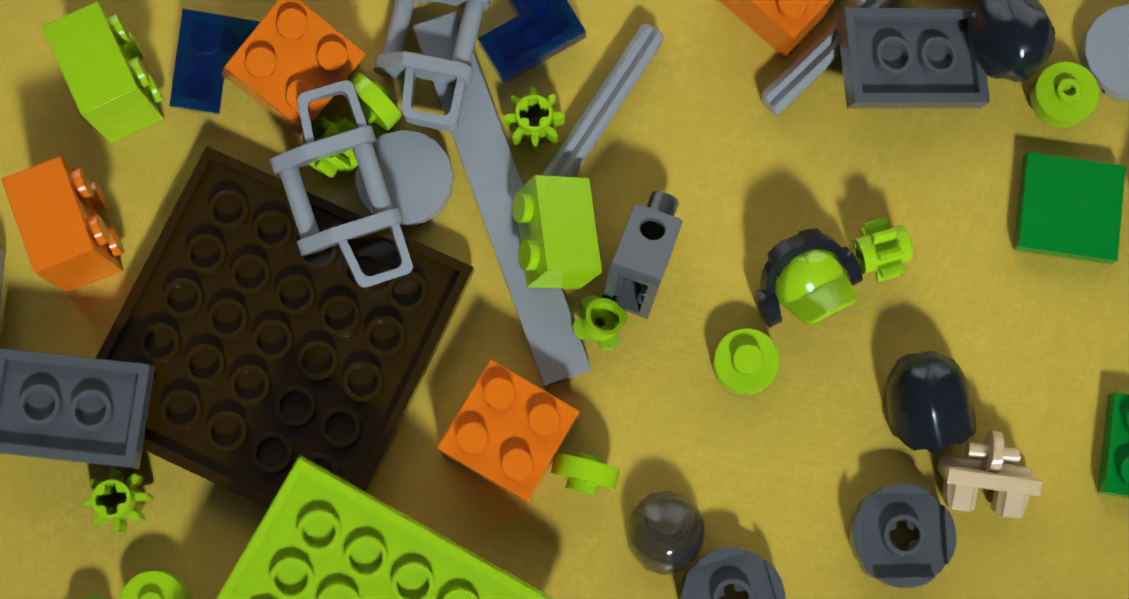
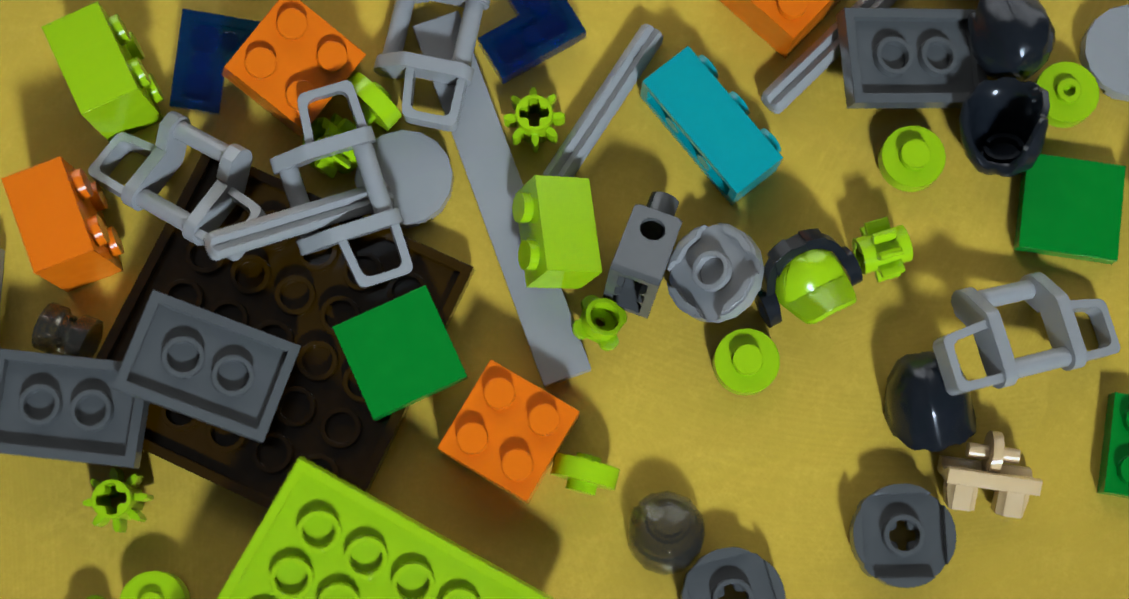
(66, 333): none -> clear smoke wheel
(163, 161): none -> light grey bar
(206, 367): none -> dark grey plate
(288, 223): none -> light grey axle
(400, 353): none -> green tile
(711, 124): none -> teal brick
(715, 273): none -> light grey tile
(911, 158): none -> lime wheel
(984, 321): none -> light grey bar
(1004, 125): none -> black hair

